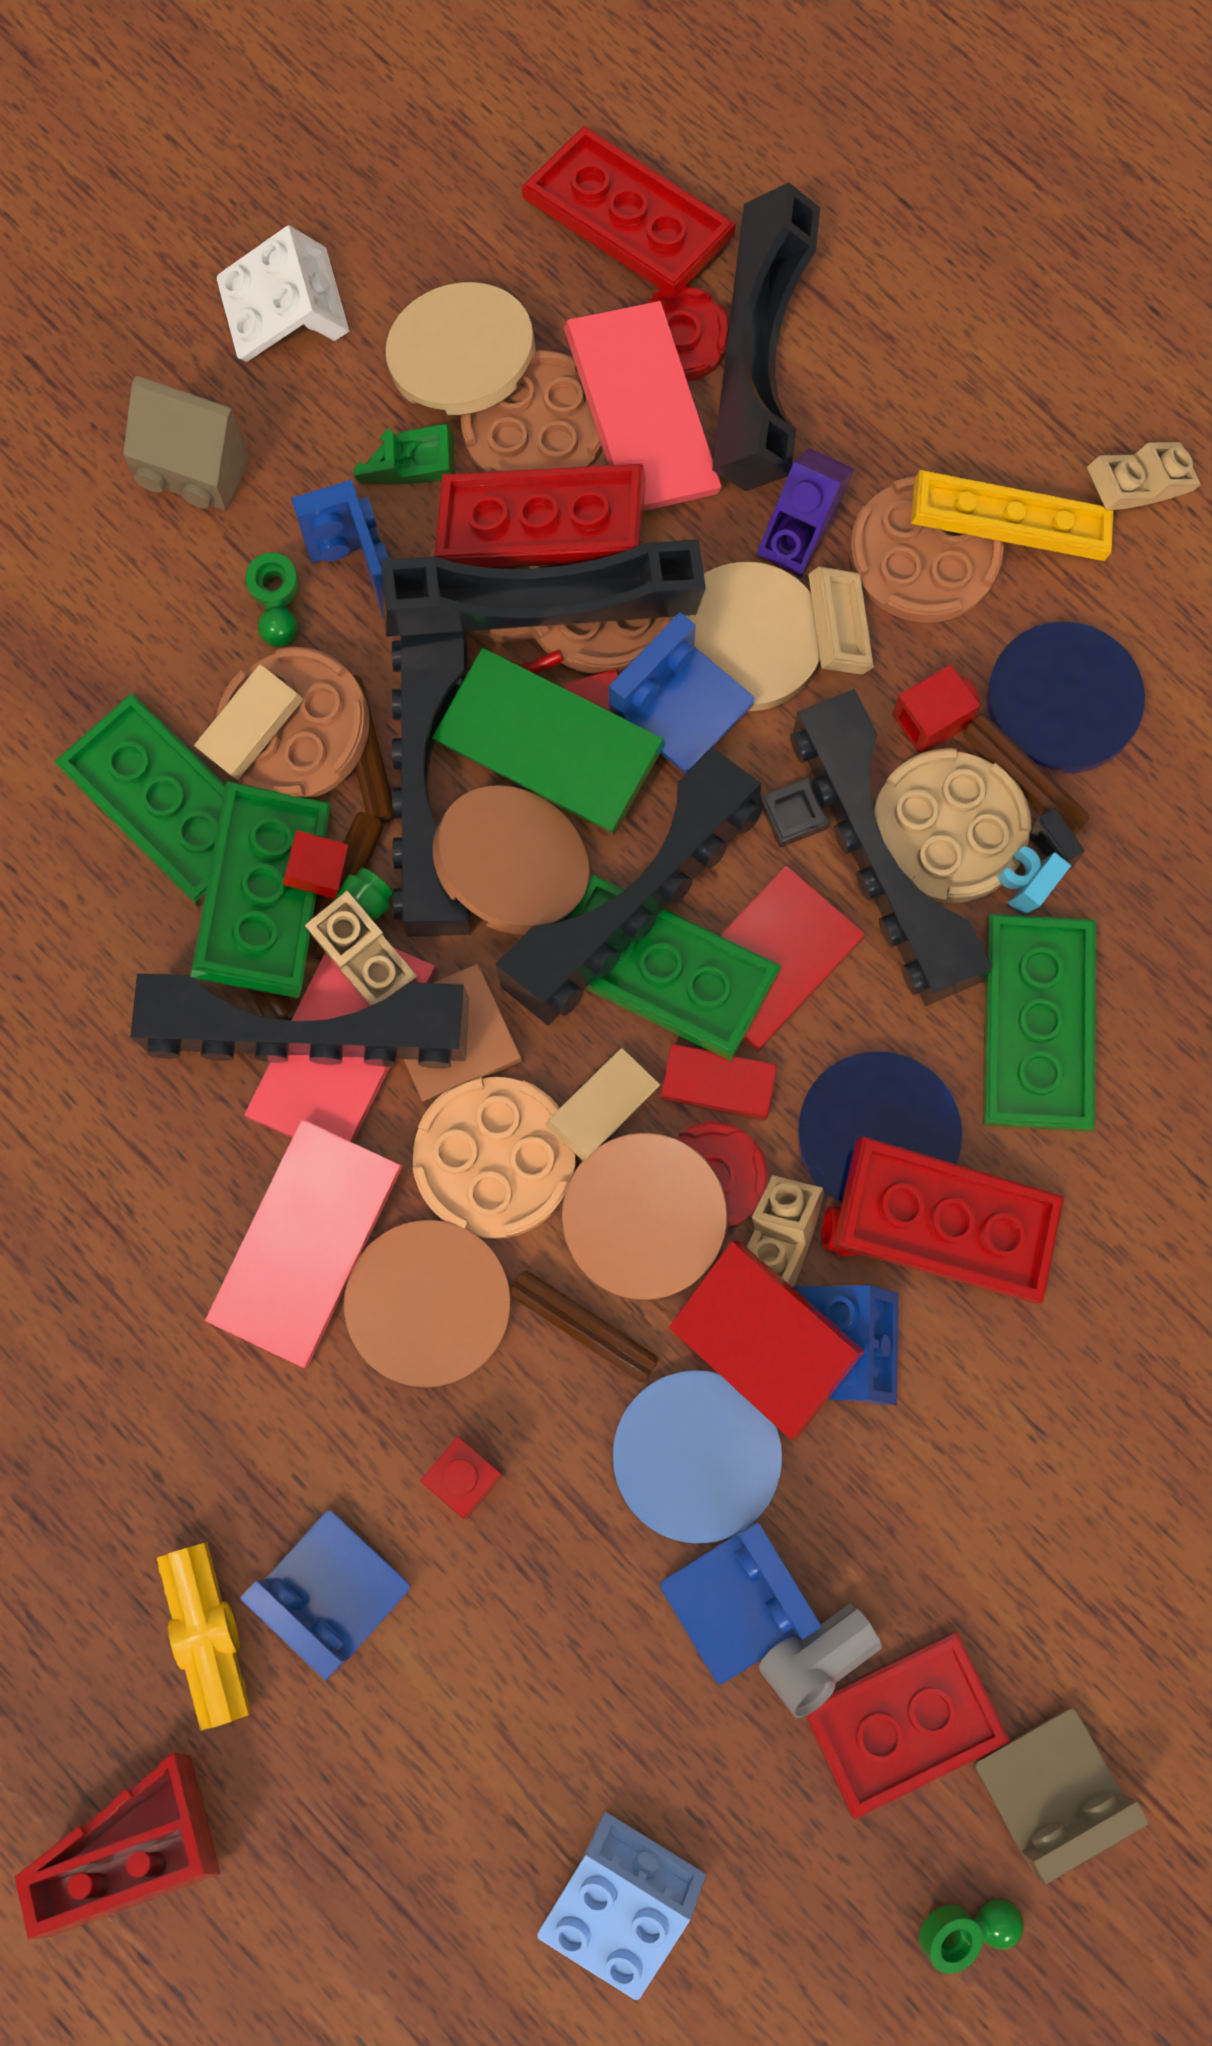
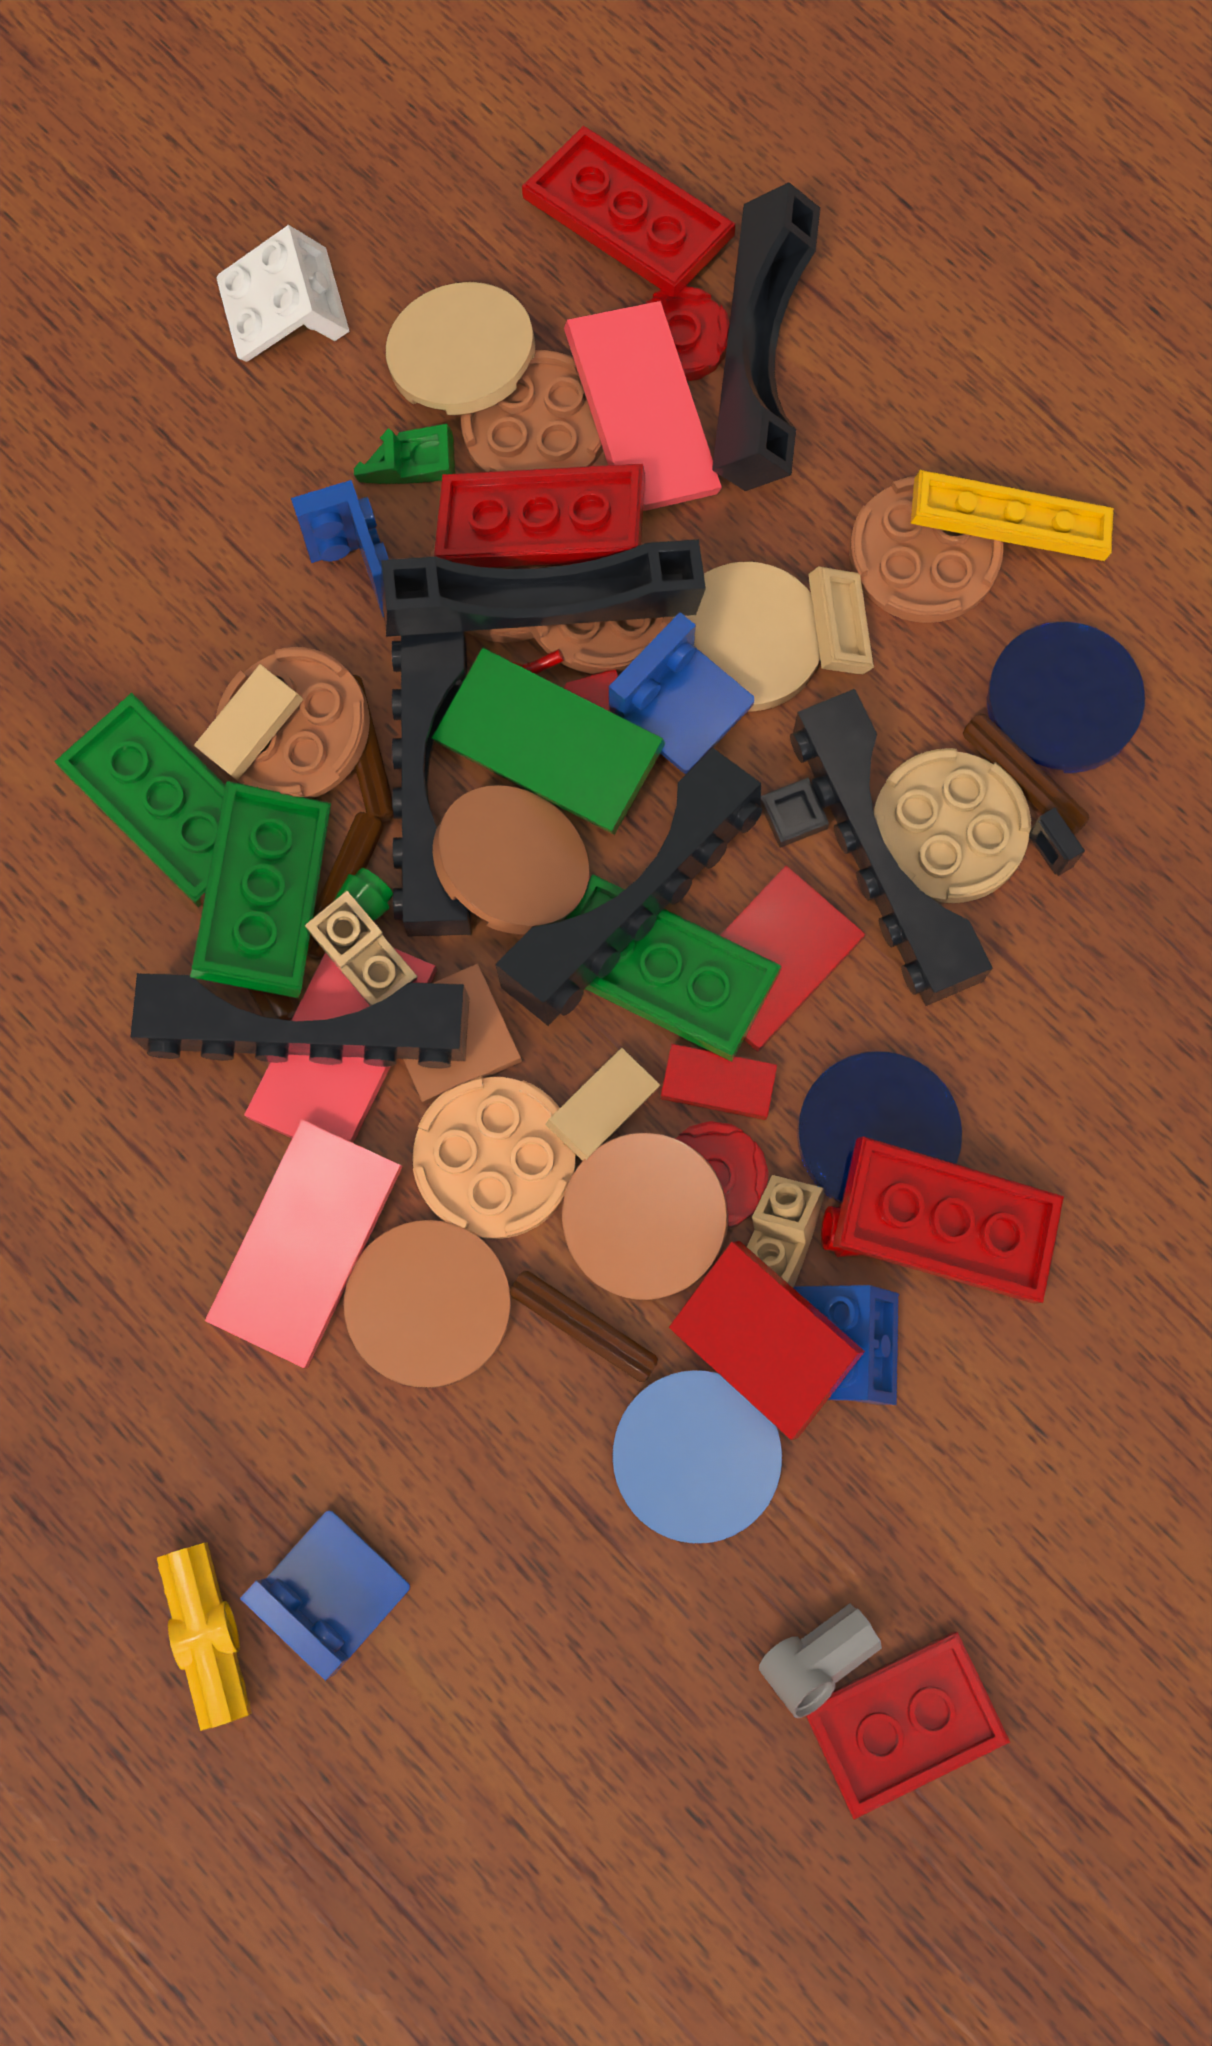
(126, 1855): red wedge -> none
(183, 445): dark tan slope -> none
(277, 623): green plate -> none
(315, 864): red tile -> none
(461, 1478): red brick -> none
(623, 1907): light blue bracket -> none
(738, 1603): blue bracket -> none
(805, 510): dark purple slope -> none
(936, 709): red brick -> none
(954, 1938): green plate -> none
(1037, 881): medium azure tile -> none
(1040, 1023): green tile -> none
(1058, 1796): dark tan bracket -> none
(1147, 477): tan slope -> none

